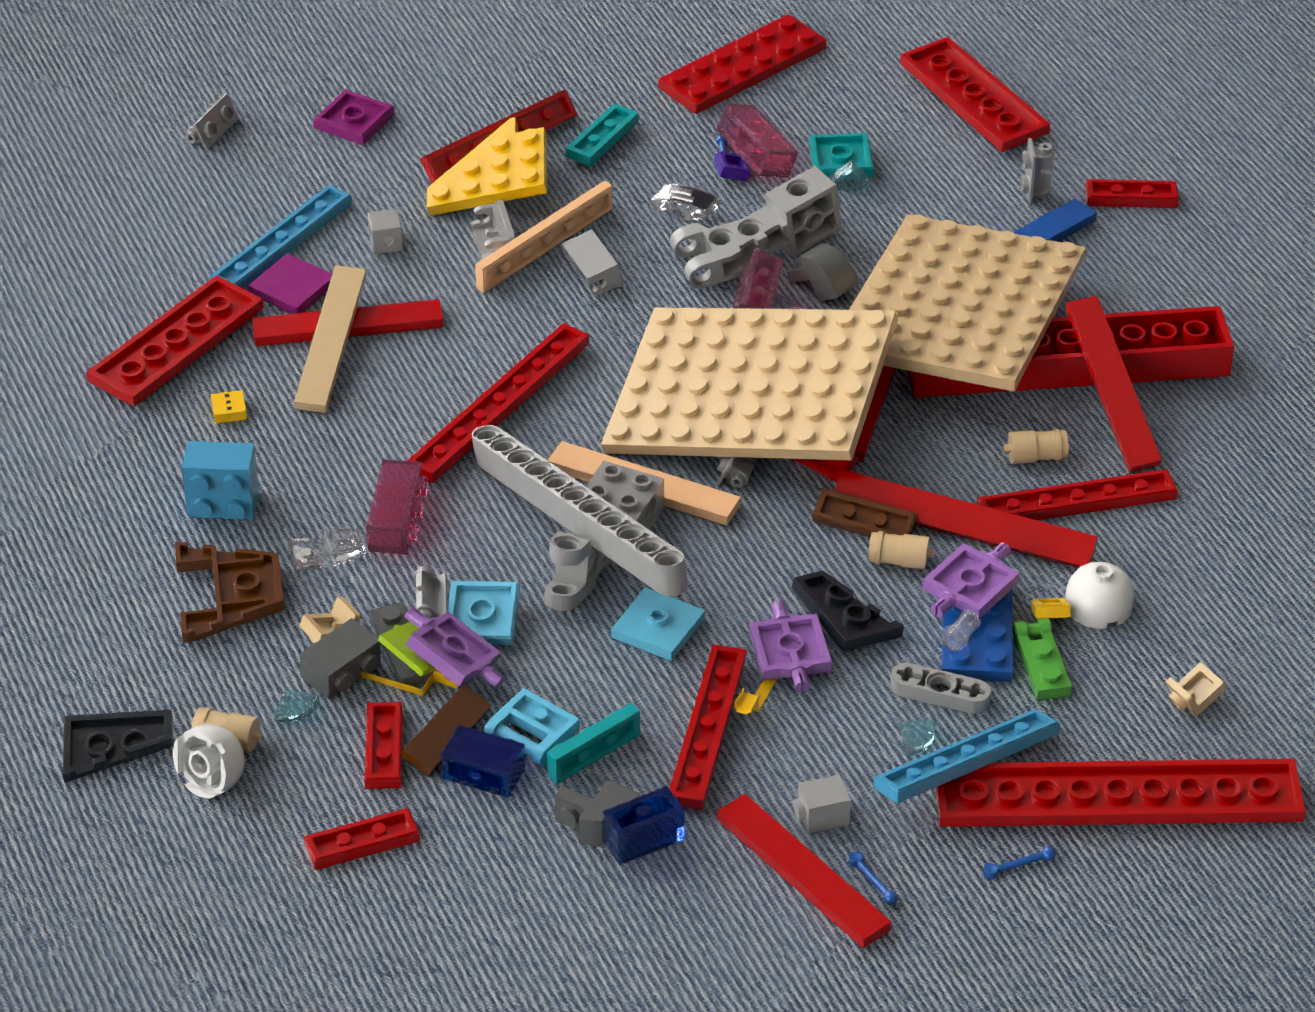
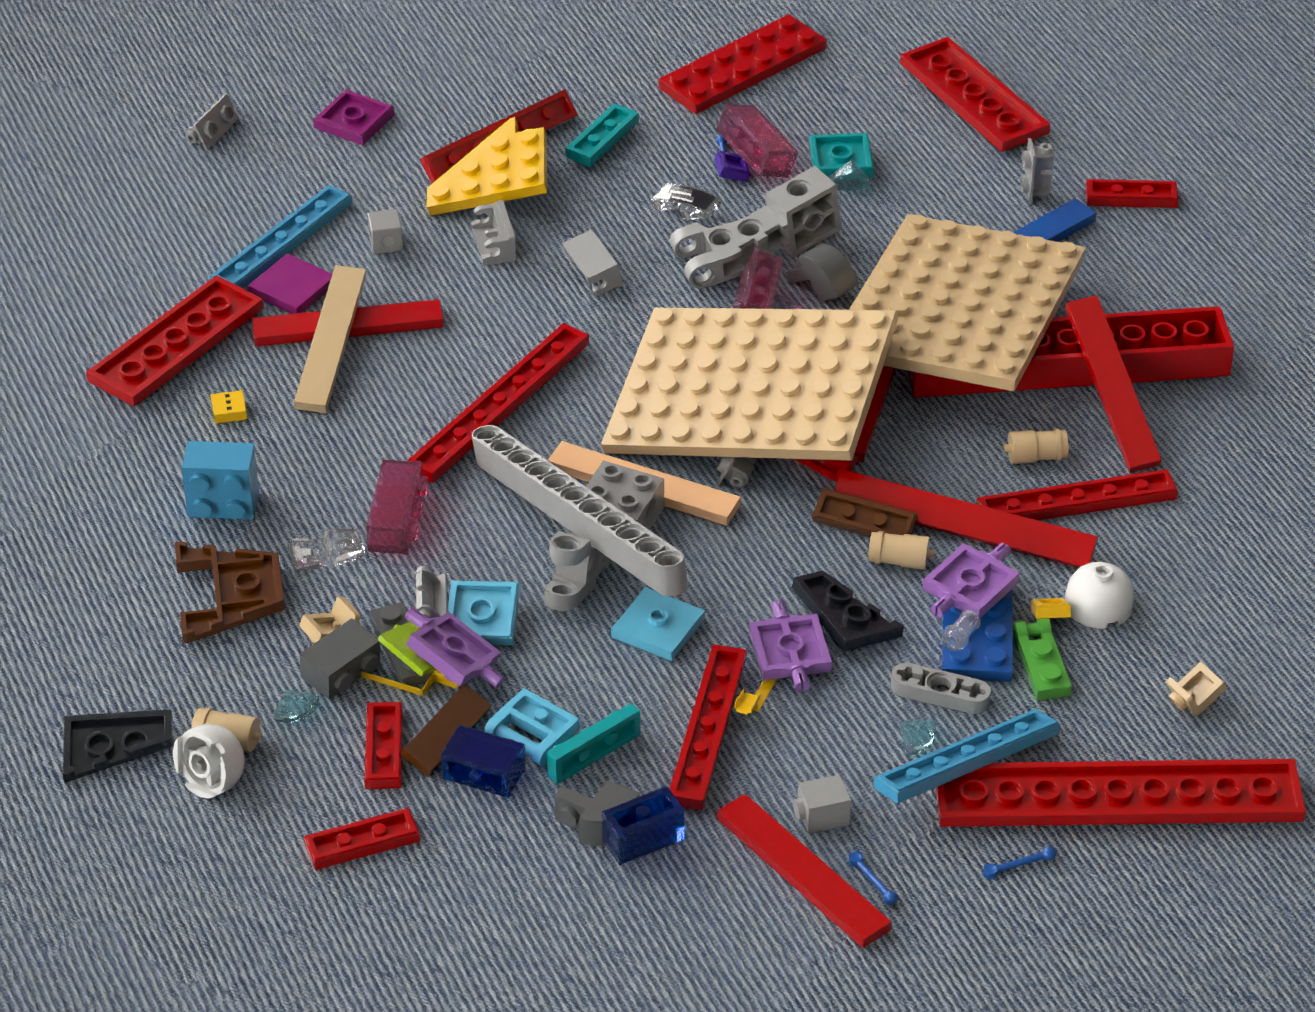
(543, 236): light nougat tile -> none

